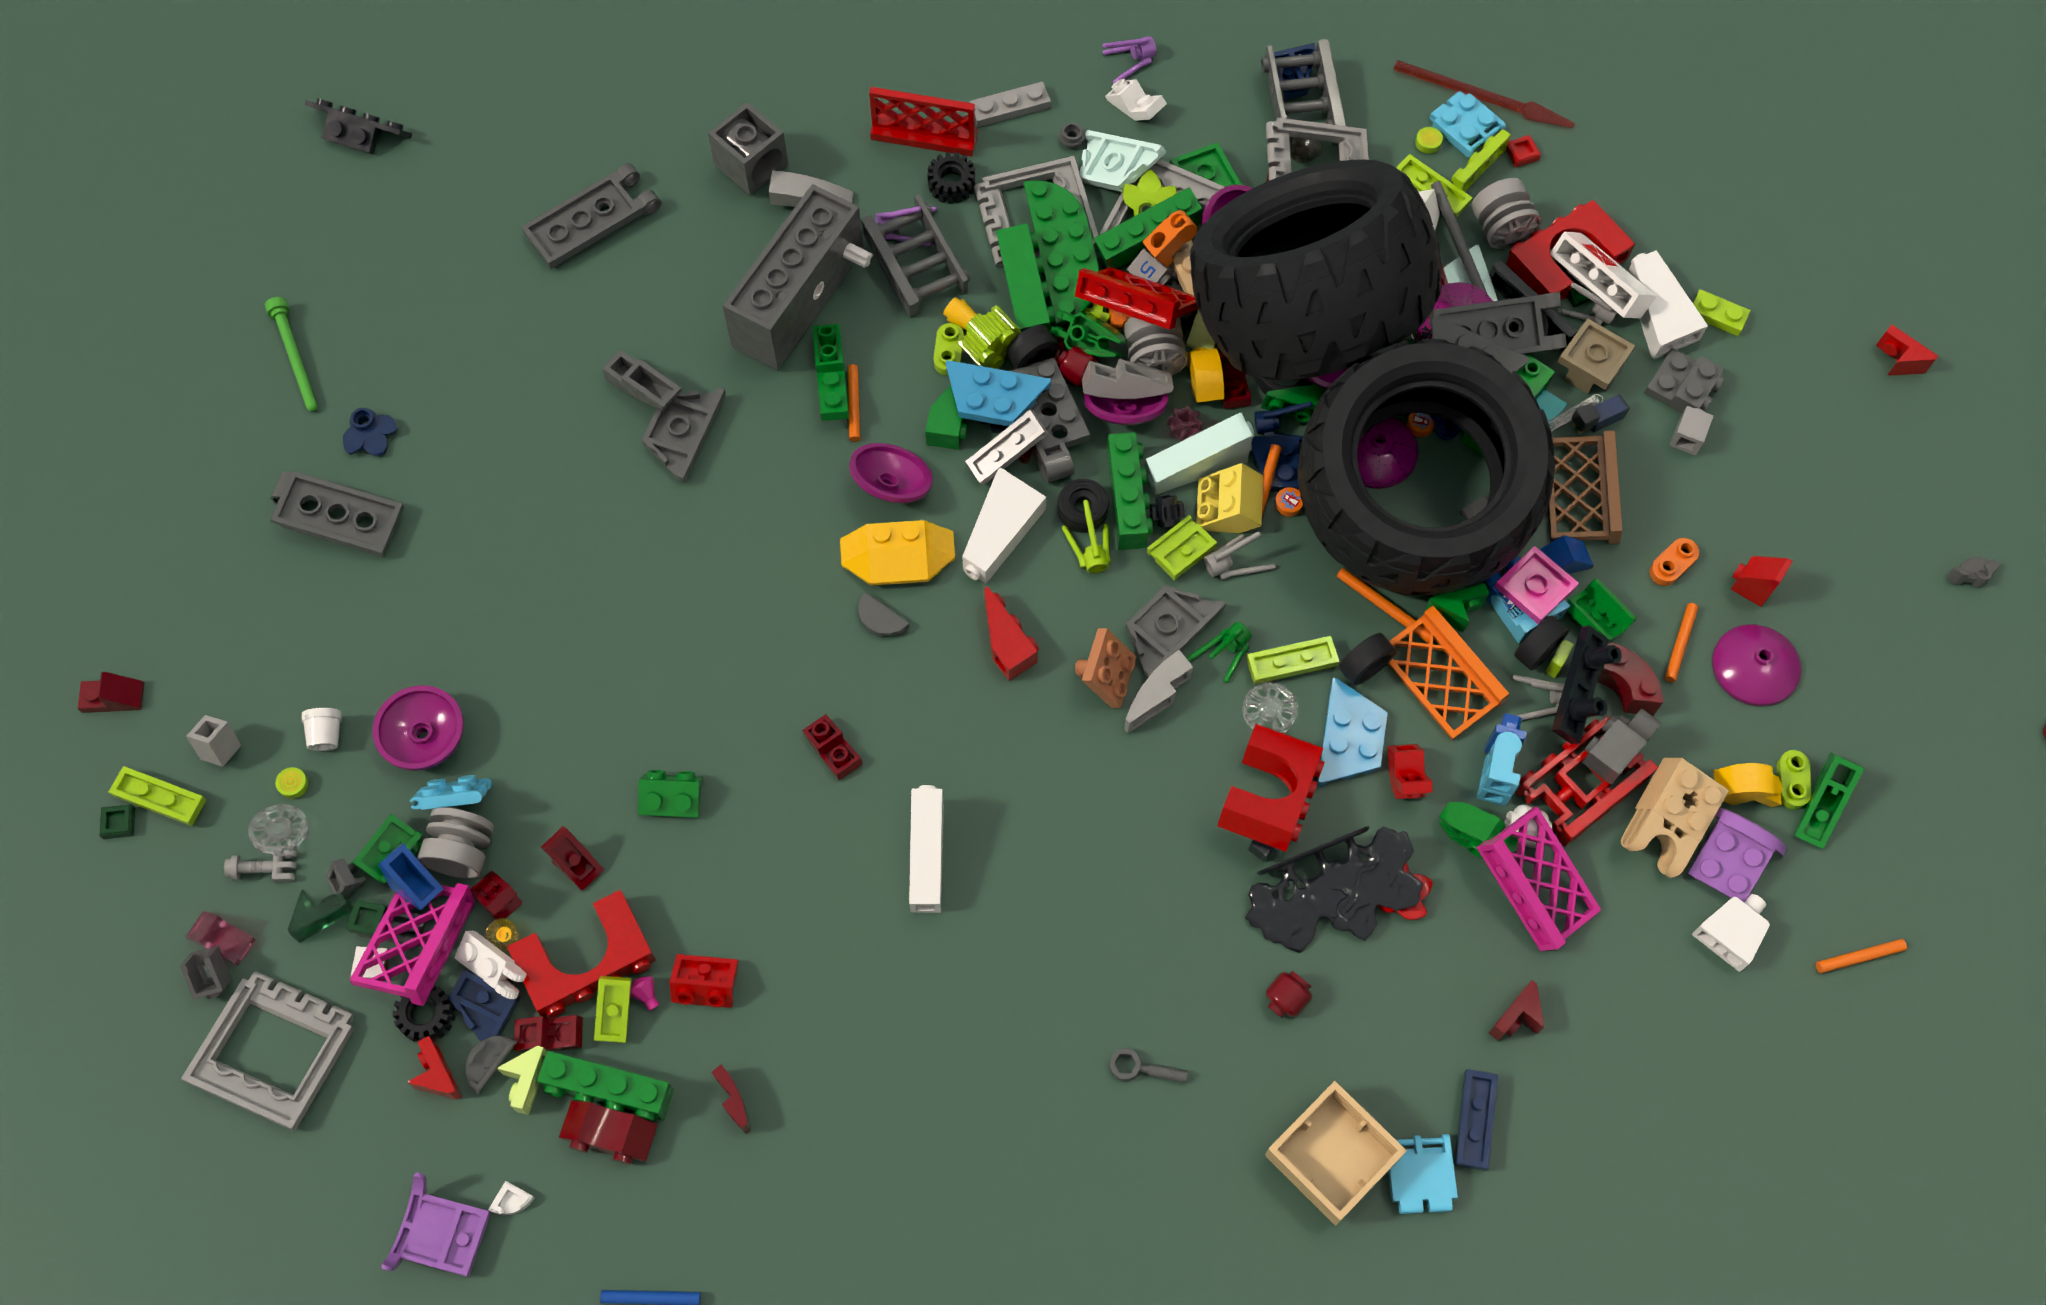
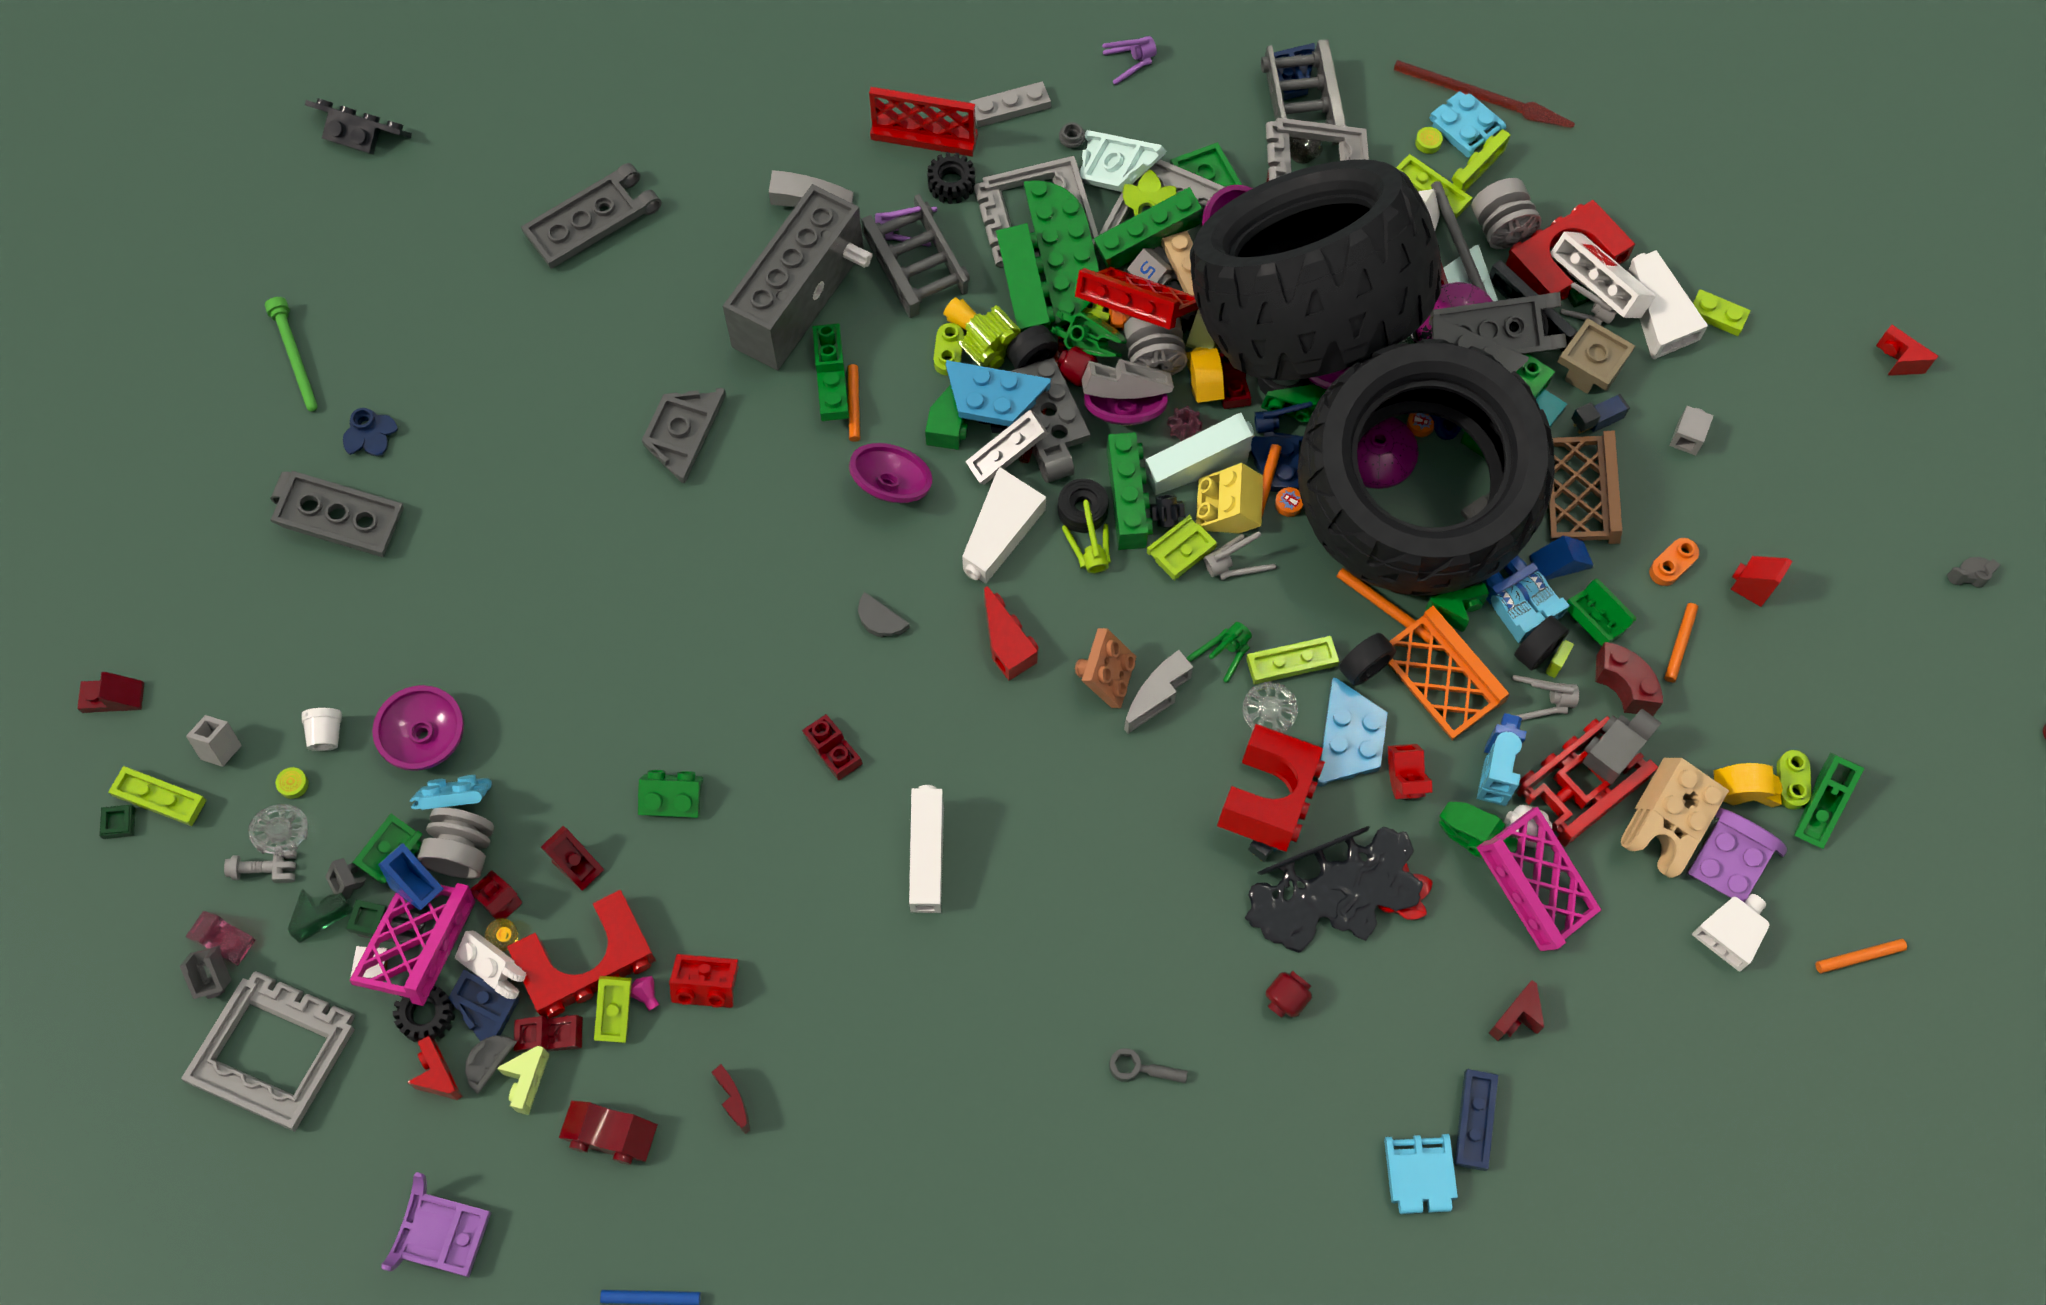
(510, 1200): white tile -> none
(605, 1086): green brick -> none
(640, 380): dark grey slope -> none
(748, 148): dark grey brick -> none
(897, 552): yellow wedge -> none
(1132, 100): white slope -> none
(1169, 624): dark grey wing -> none
(1170, 236): orange leg -> none
(1335, 1153): tan container -> none
(1523, 151): red tile -> none
(1536, 585): dark pink tile -> none
(1564, 414): white piece -> none
(1580, 684): black plate -> none
(1685, 381): dark grey plate -> none
(1748, 676): magenta dish -> none

